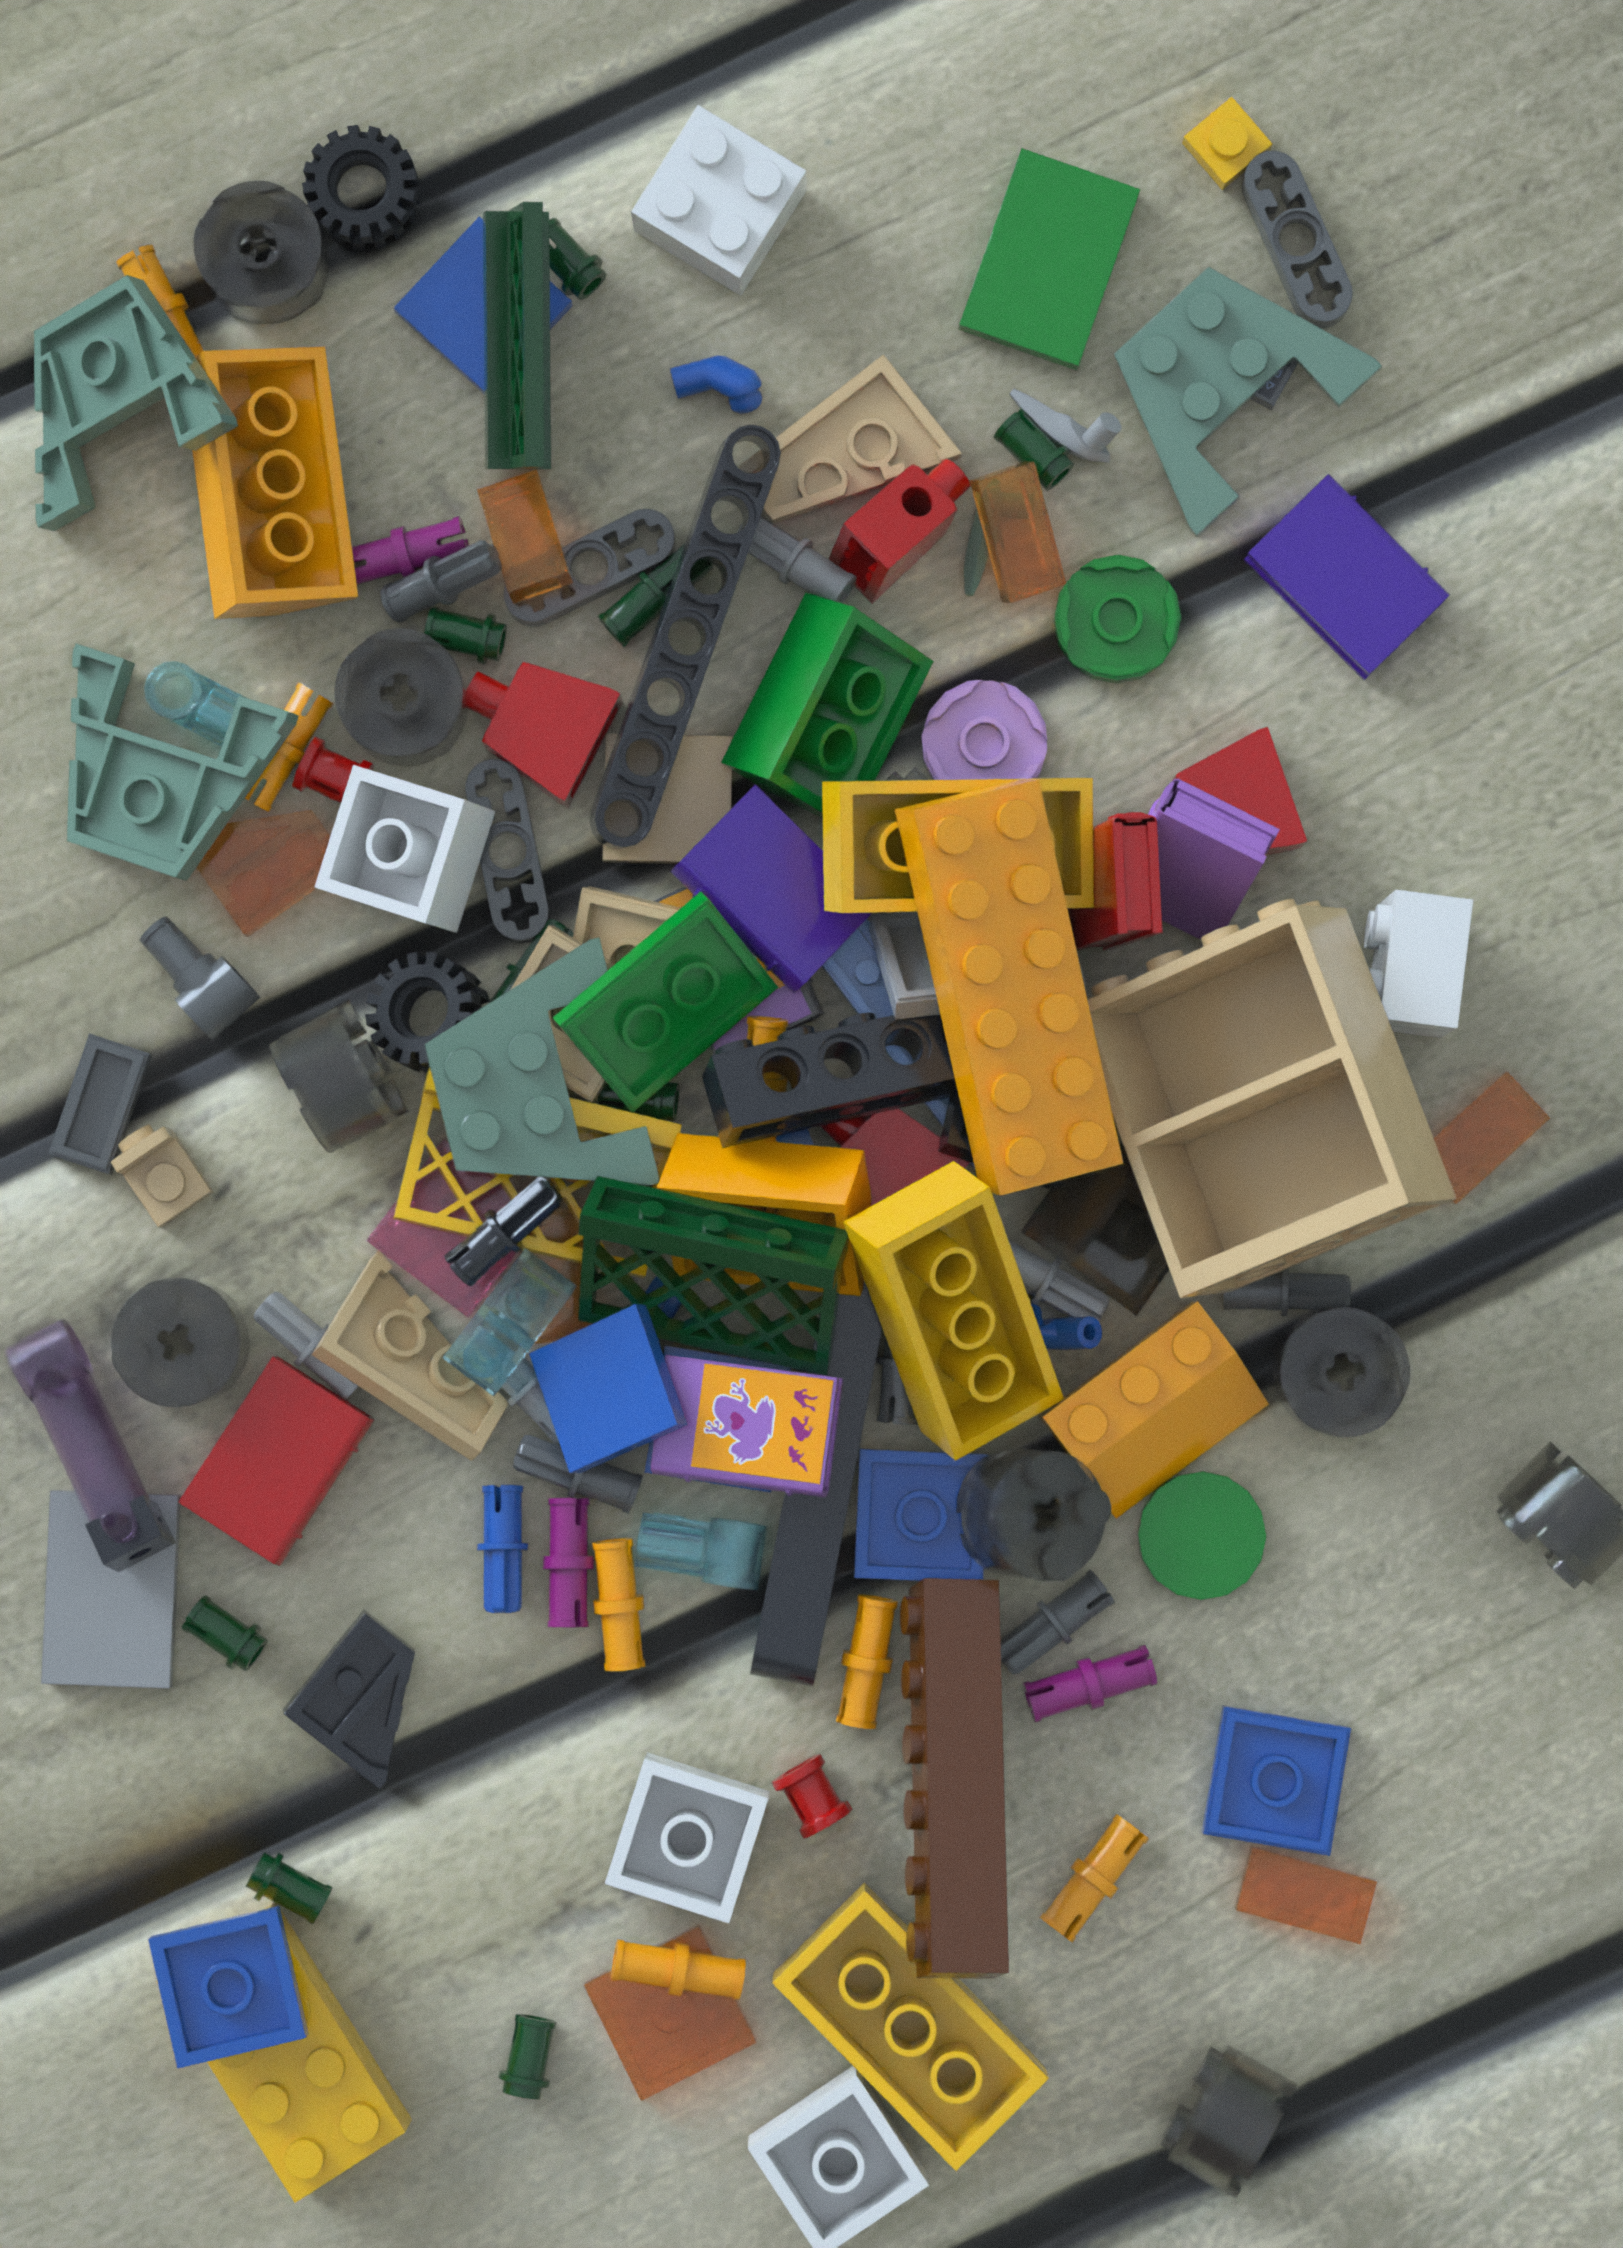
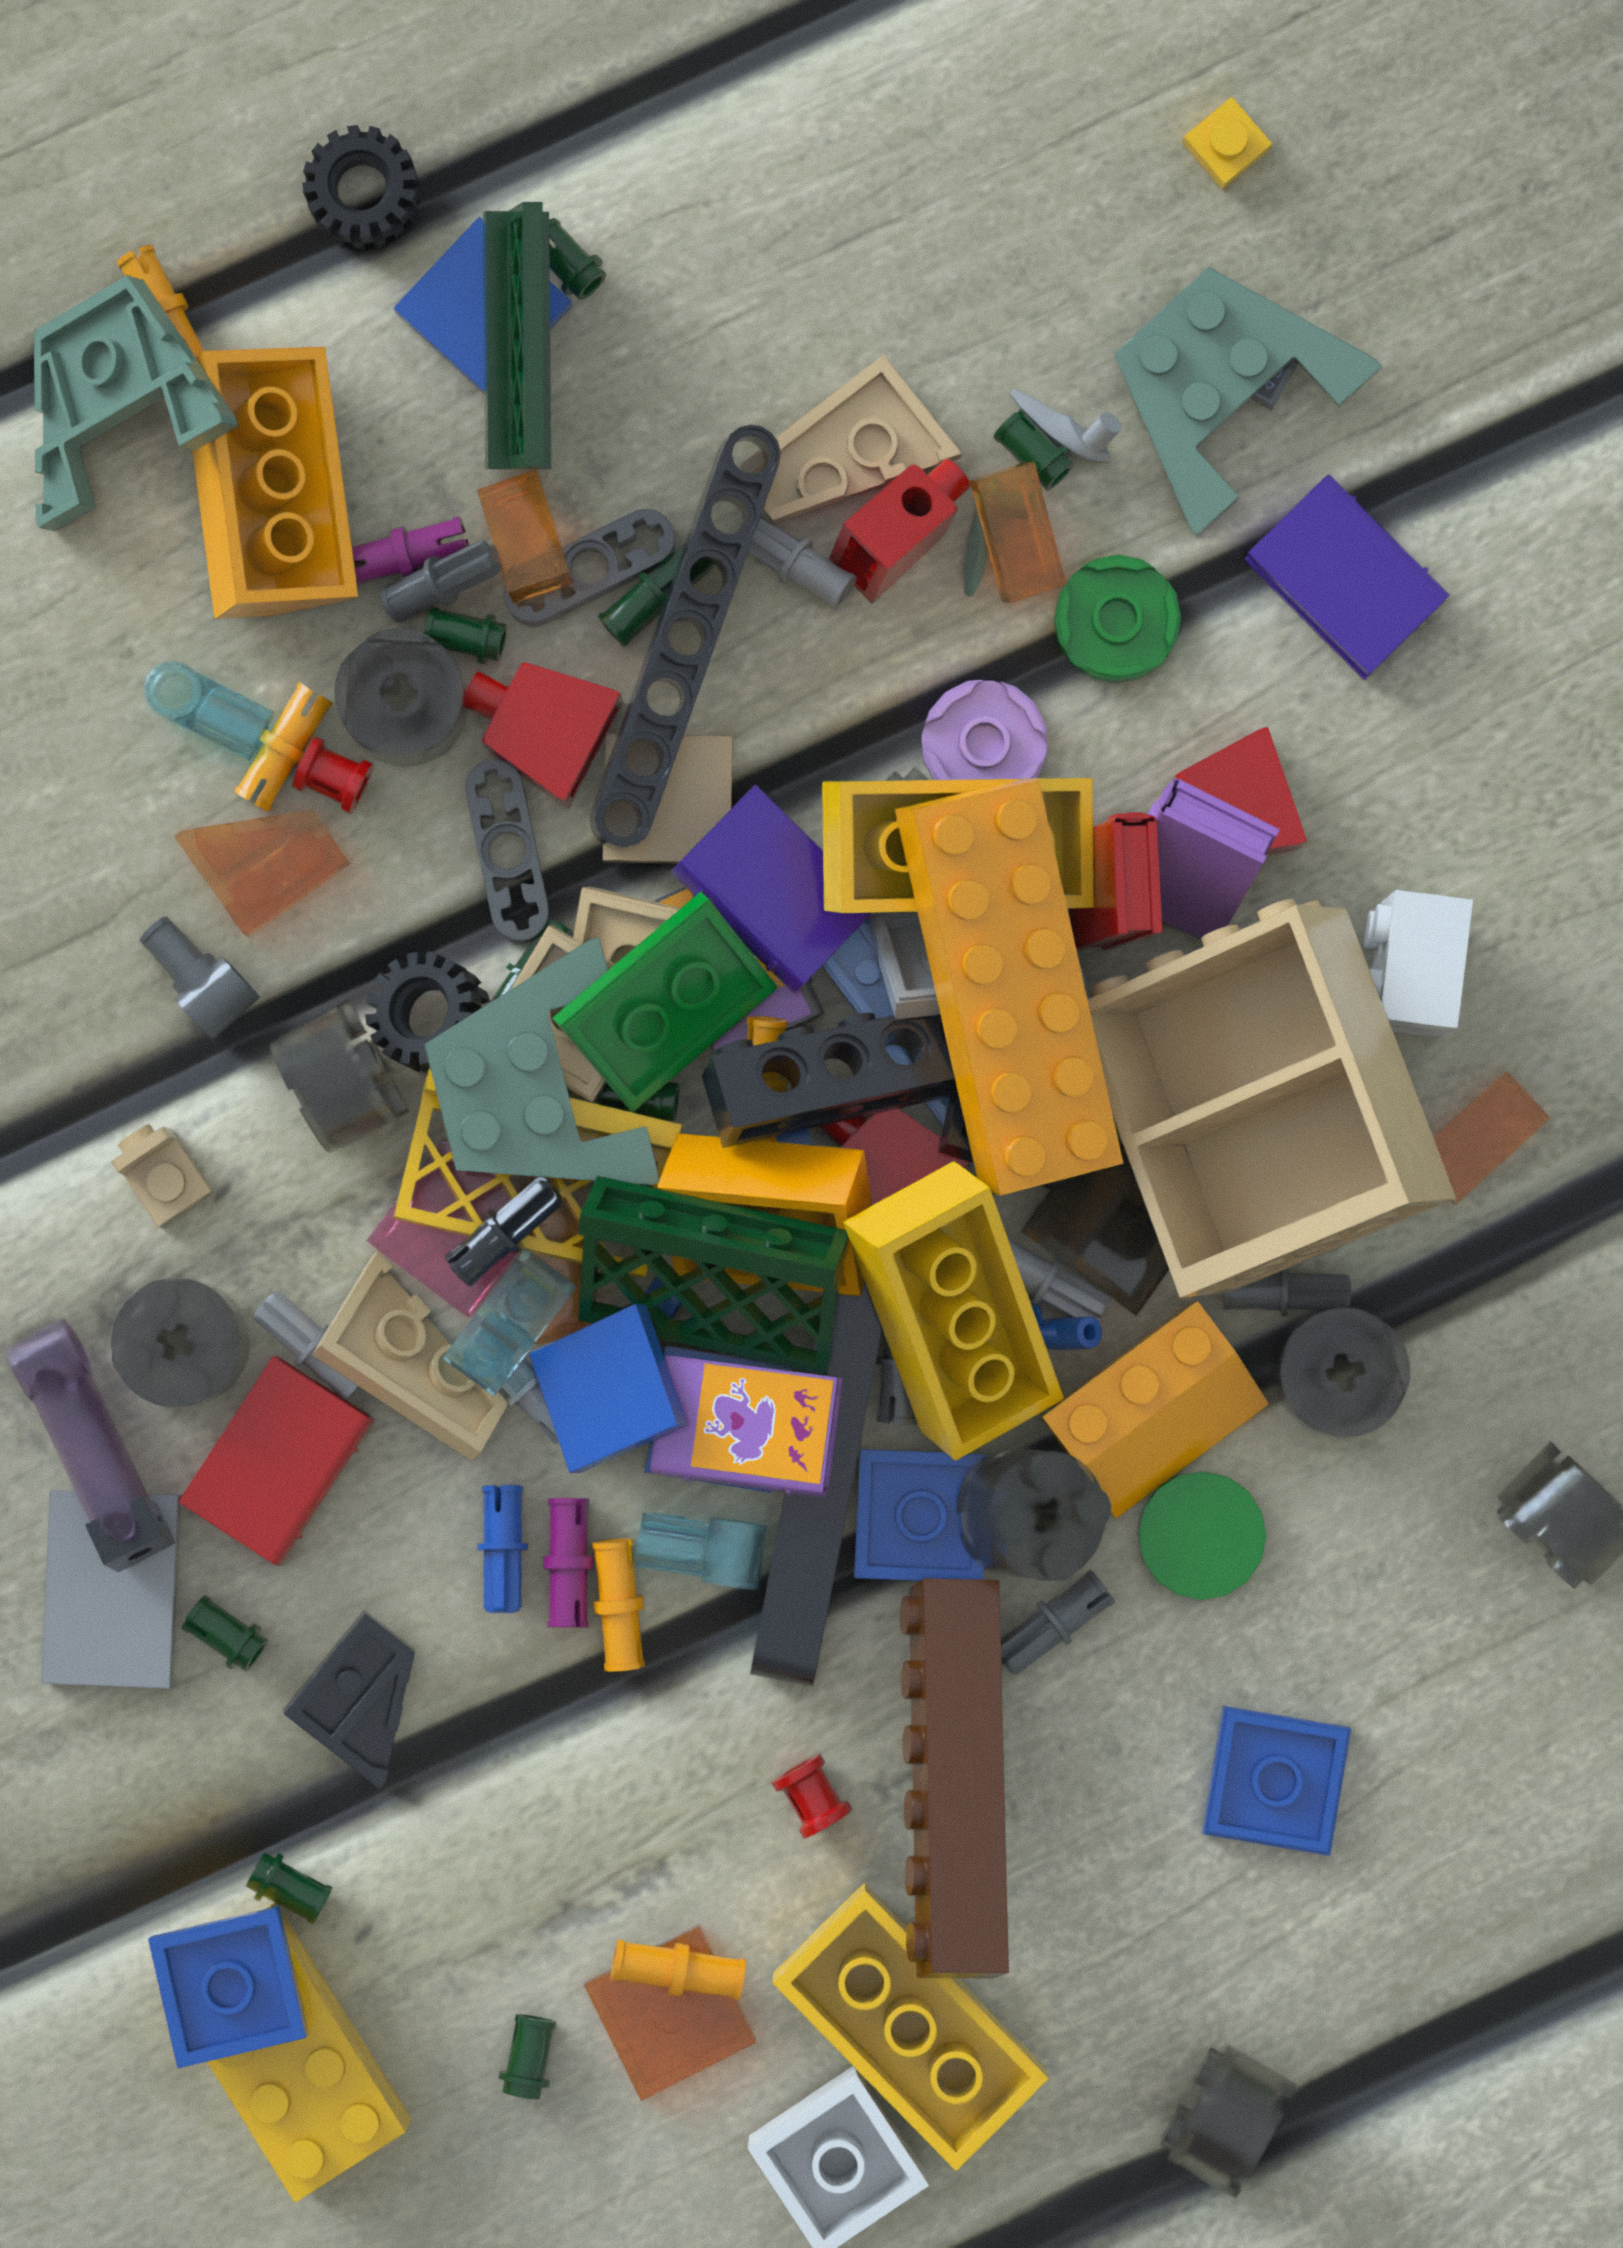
(100, 1103): dark grey tile -> none
(151, 797): sand green wing -> none
(228, 242): clear smoke brick -> none
(405, 848): white brick -> none
(600, 1483): dark grey axle -> none
(687, 1837): white brick -> none
(719, 200): white brick -> none
(722, 375): blue arm -> none
(826, 704): green slope -> none
(866, 1661): light orange pin -> none
(1049, 259): green tile -> none
(1090, 1683): magenta pin -> none
(1094, 1878): light orange pin -> none
(1263, 204): dark grey beam -> none
(1305, 1894): clear orange tile -> none

